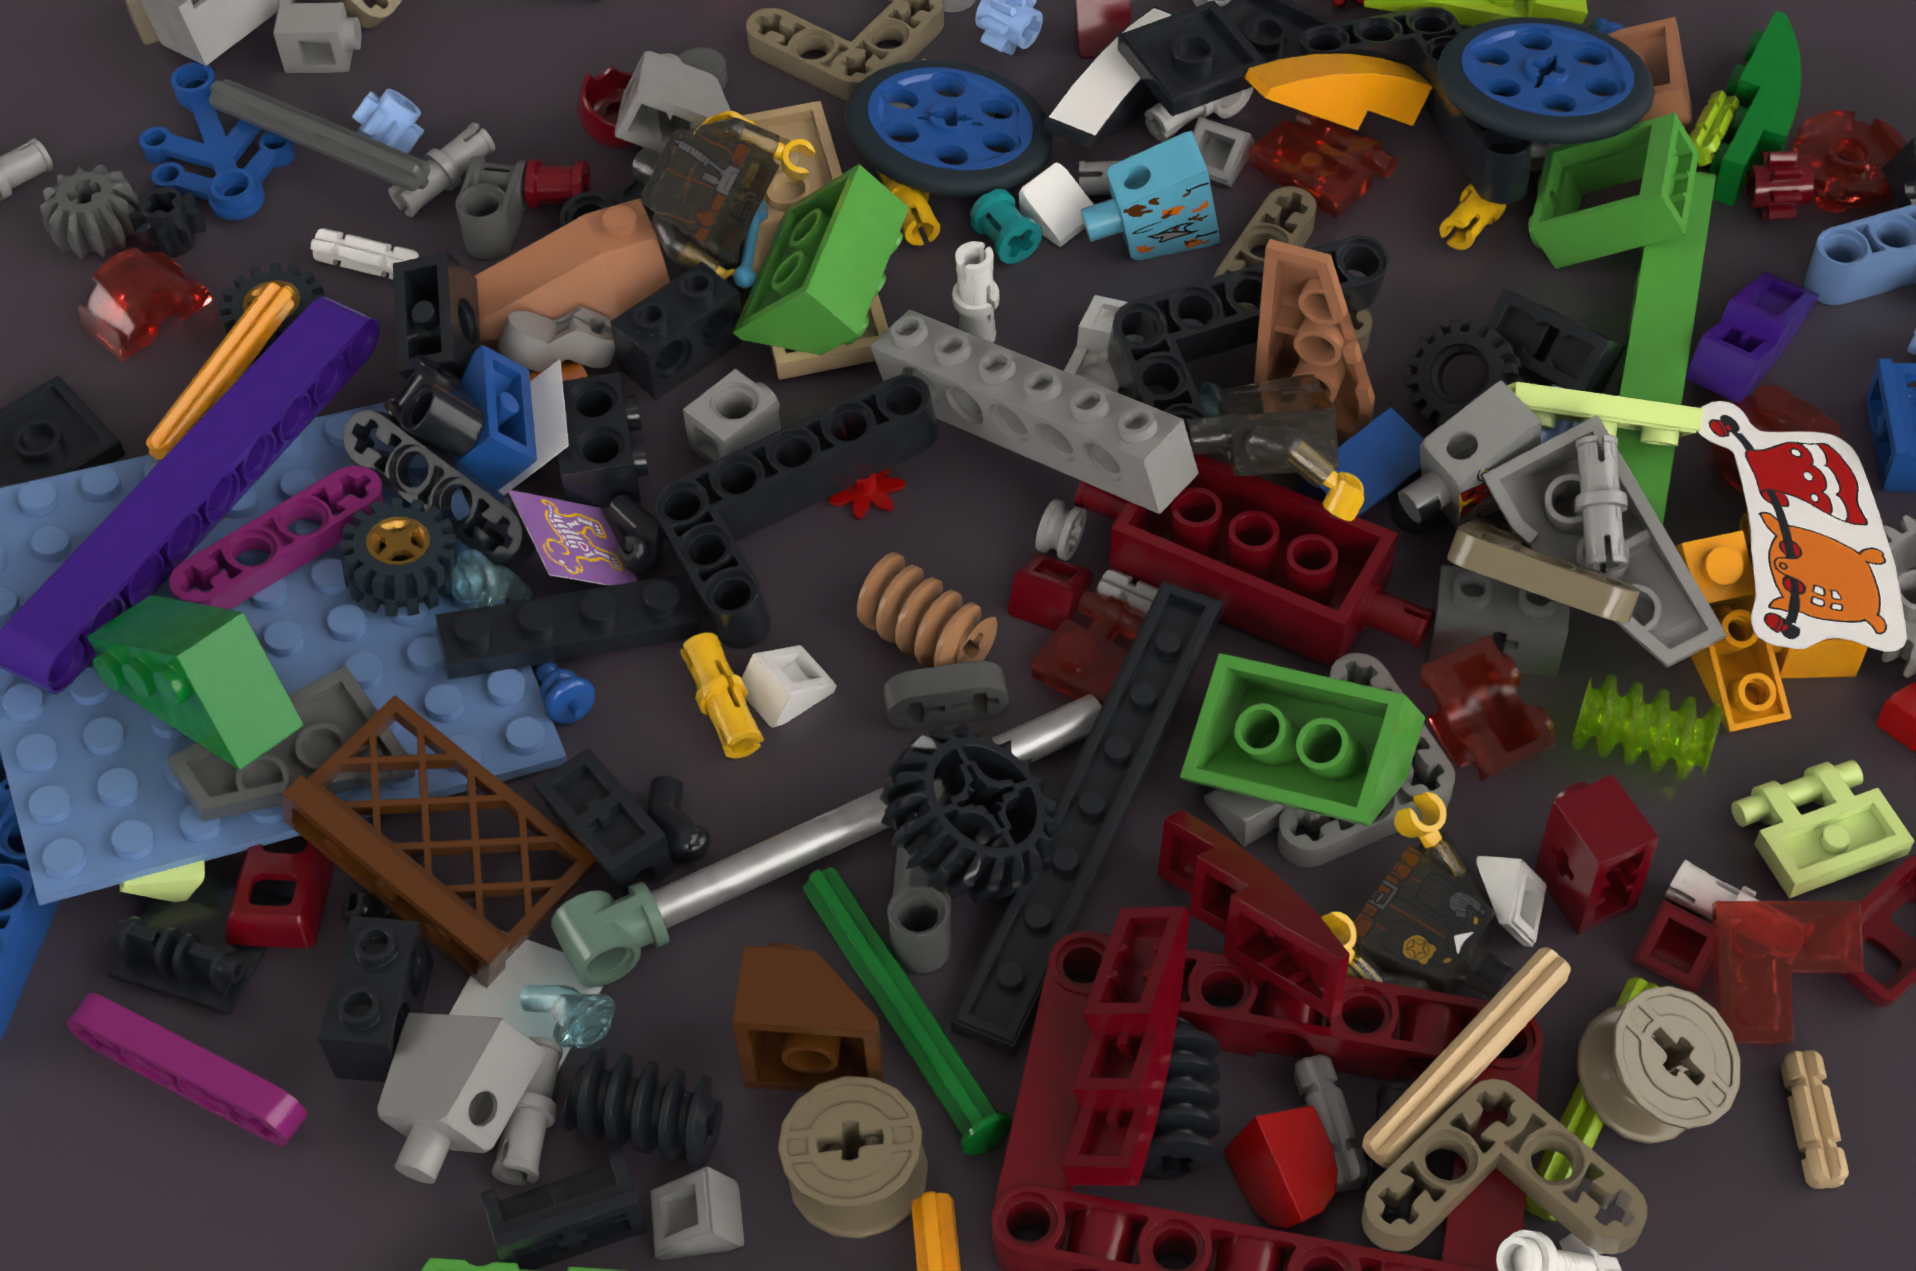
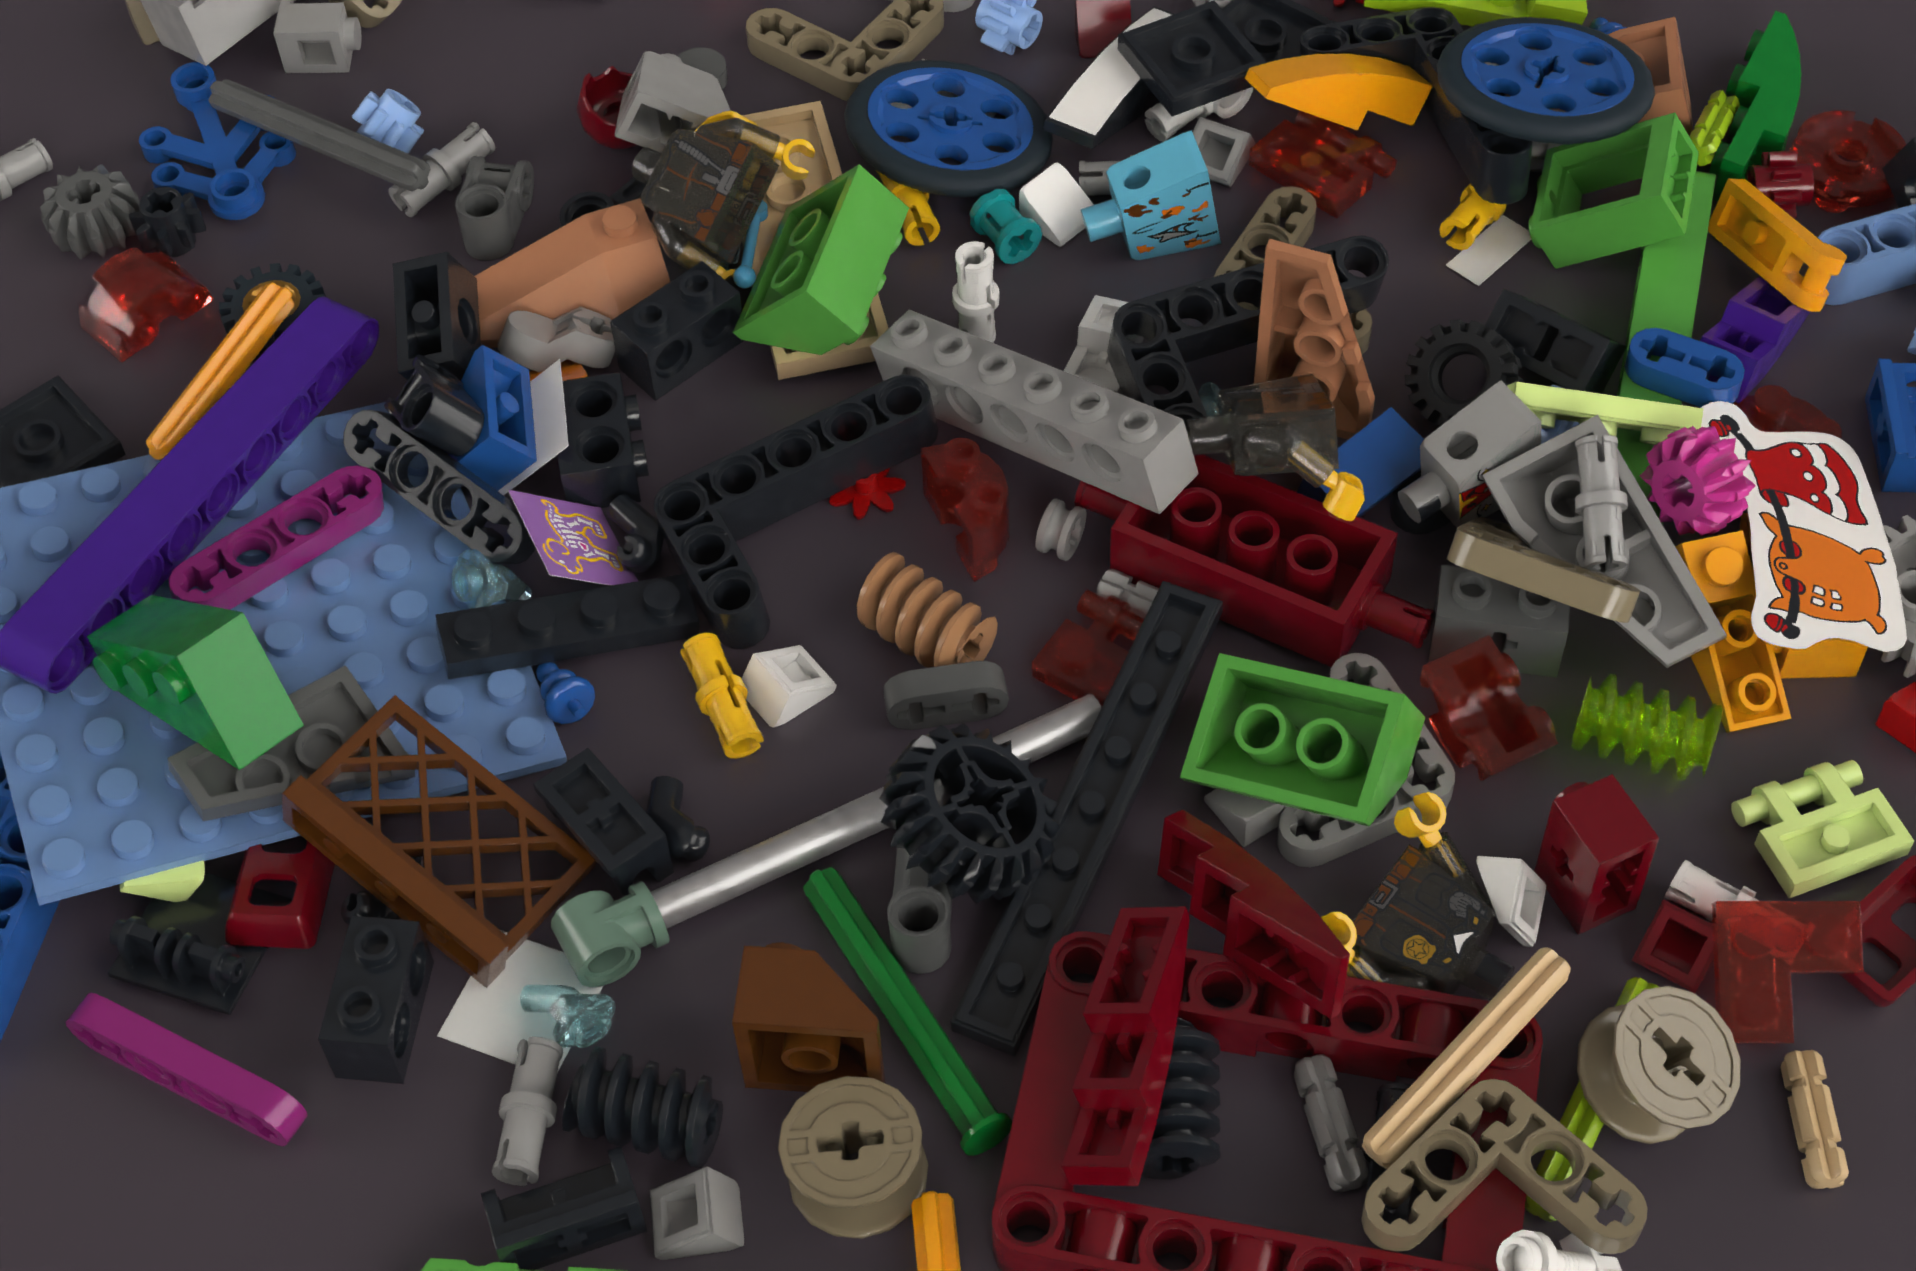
(358, 252): white axle -> none
(398, 556): black wheel -> none
(454, 1087): light grey torso -> none
(554, 182): dark red bush -> none
(731, 416): light grey brick -> none
(972, 493): none -> clear red cylinder
(1048, 591): dark red slope -> none
(1285, 1166): red brick -> none
(1490, 250): none -> white sticker
(1683, 367): none -> blue beam
(1697, 480): none -> dark pink gear
(1775, 244): none -> light orange plate

